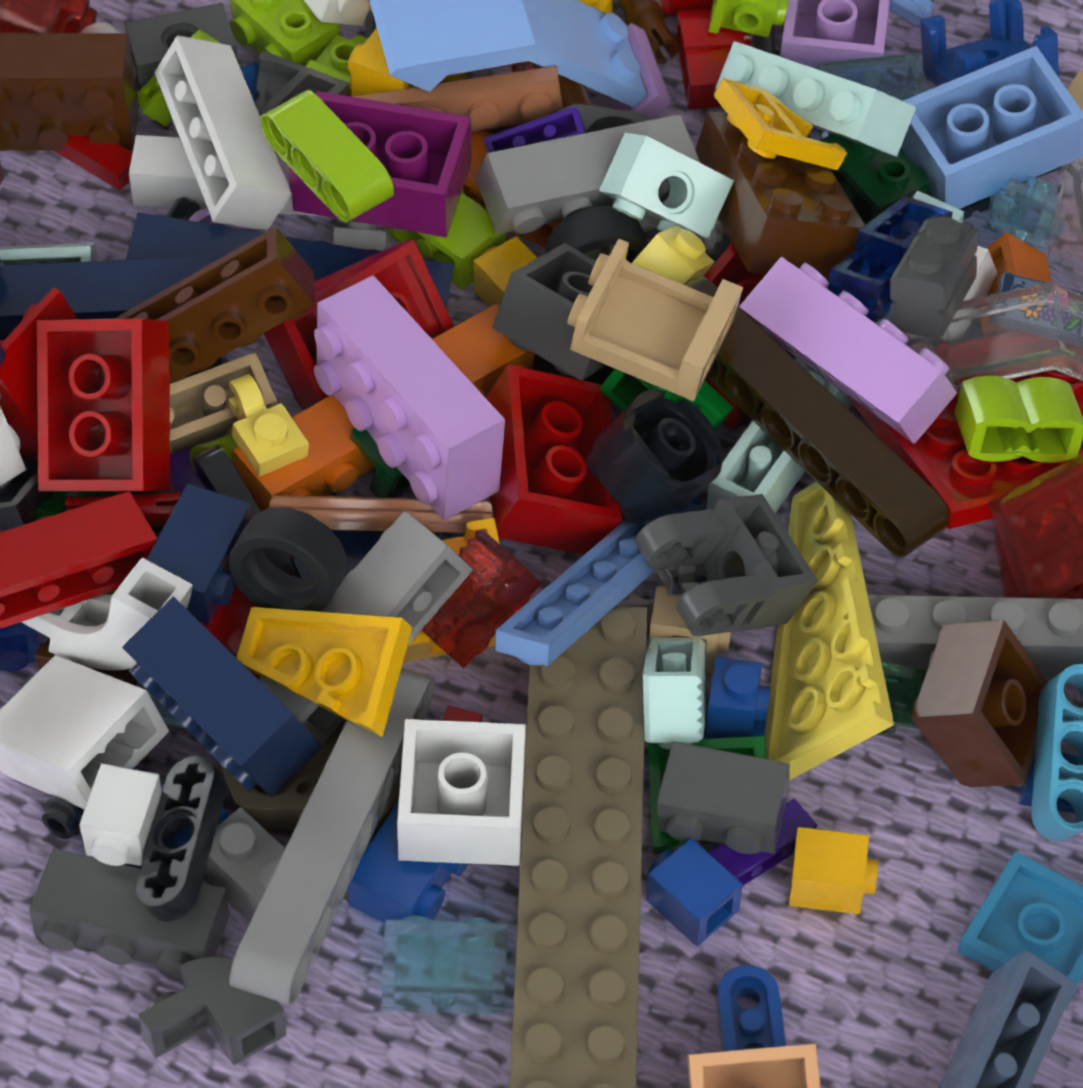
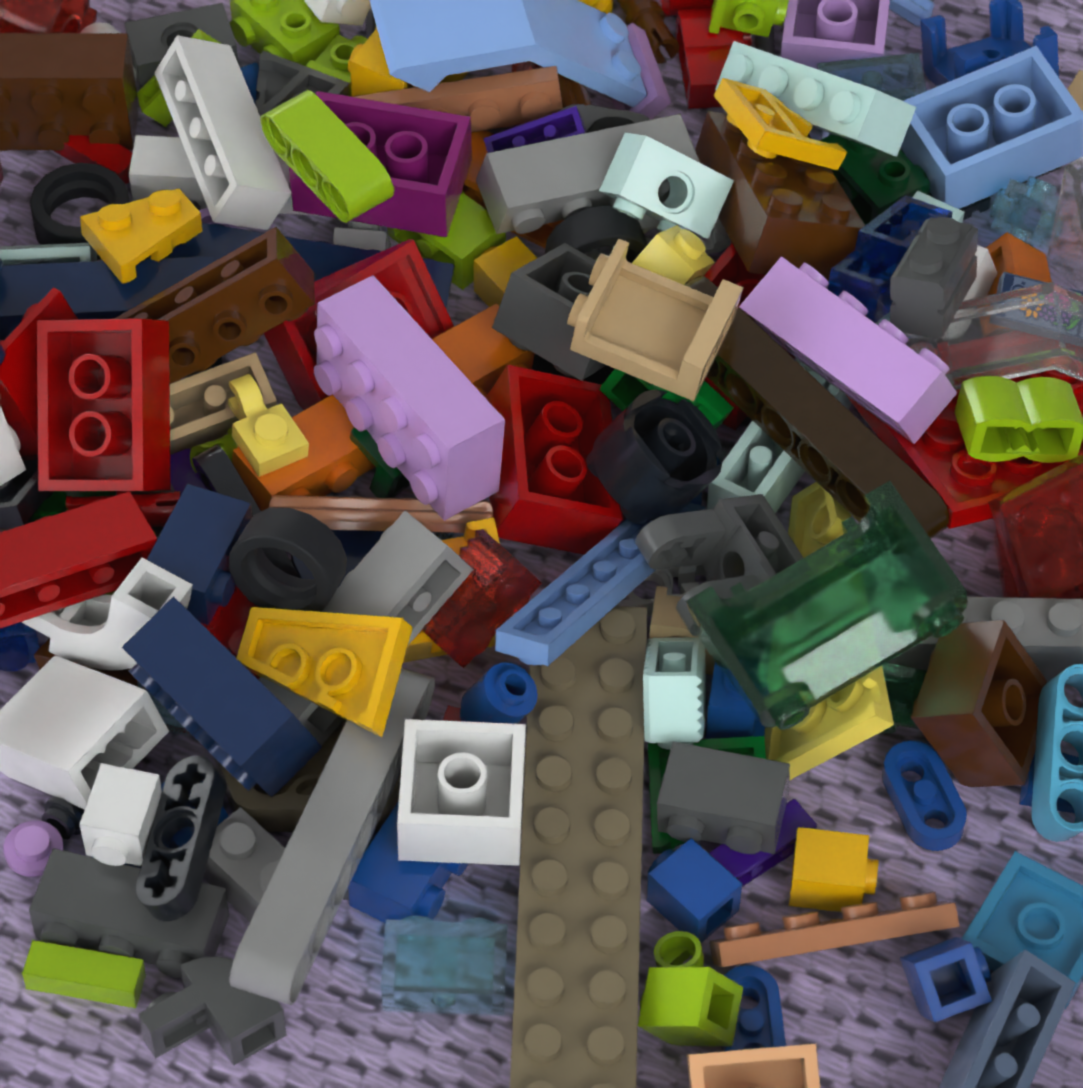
(30, 847): none -> lavender plate
(71, 183): none -> black tyre
(84, 974): none -> lime piece
(145, 227): none -> yellow wing
(500, 696): none -> blue brick
(676, 948): none -> lime hinge
(690, 1006): none -> lime brick
(807, 934): none -> nougat plate
(832, 613): none -> clear green windscreen
(924, 799): none -> blue plate
(947, 978): none -> blue brick

